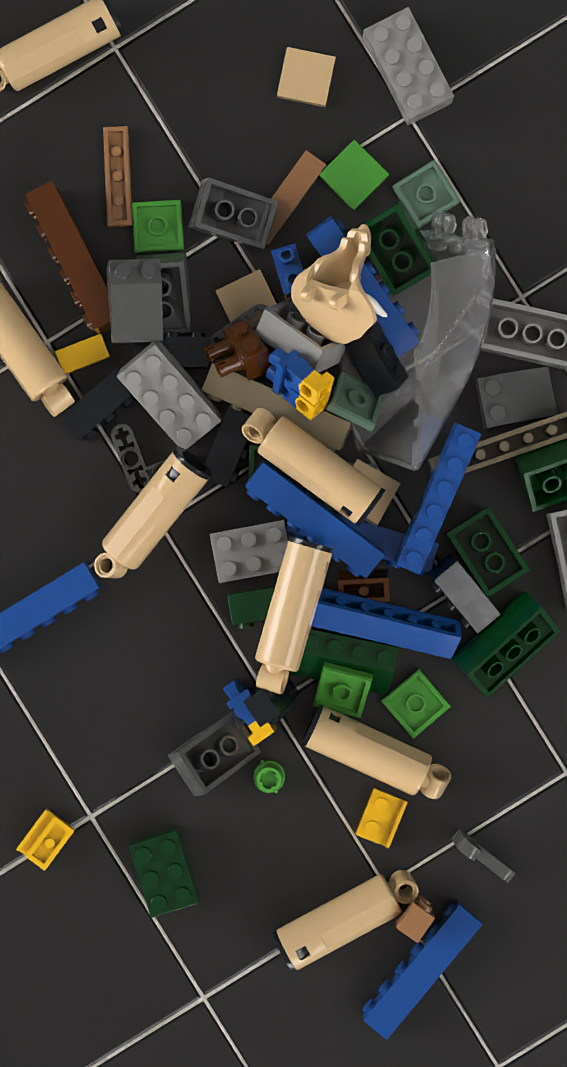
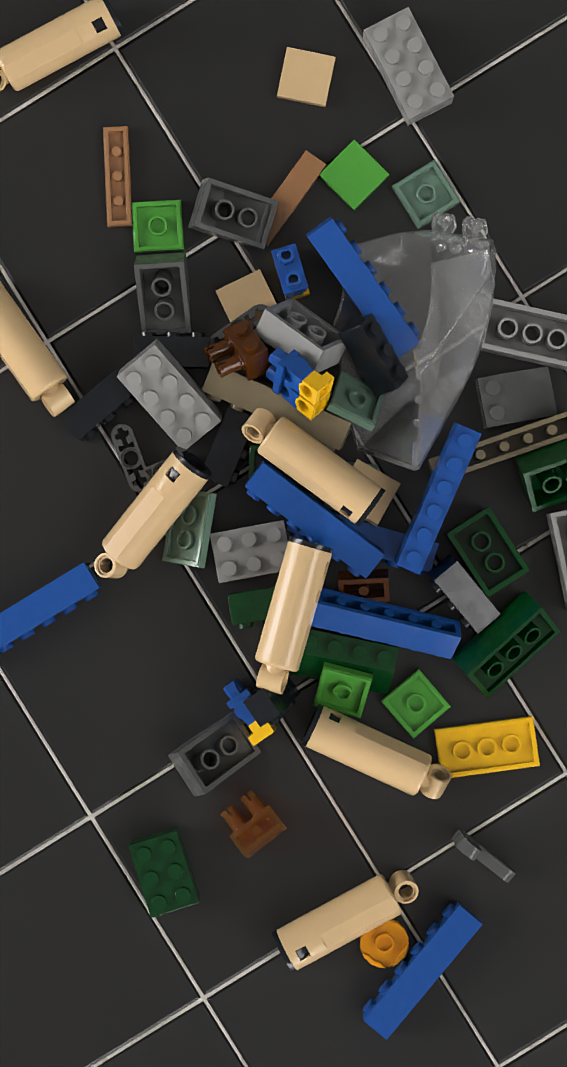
(45, 839): yellow plate -> none
(72, 253): reddish brown brick -> none
(82, 354): yellow tile -> none
(135, 300): dark grey slope -> none
(190, 534): none -> sand green tile
(259, 830): none -> clear orange brick
(269, 776): bright green piece -> none
(332, 293): tan animal -> none
(381, 817): yellow plate -> none
(385, 944): none -> light orange tile
(399, 248): dark green brick -> none
(415, 918): medium nougat brick -> none
(488, 746): none -> yellow tile

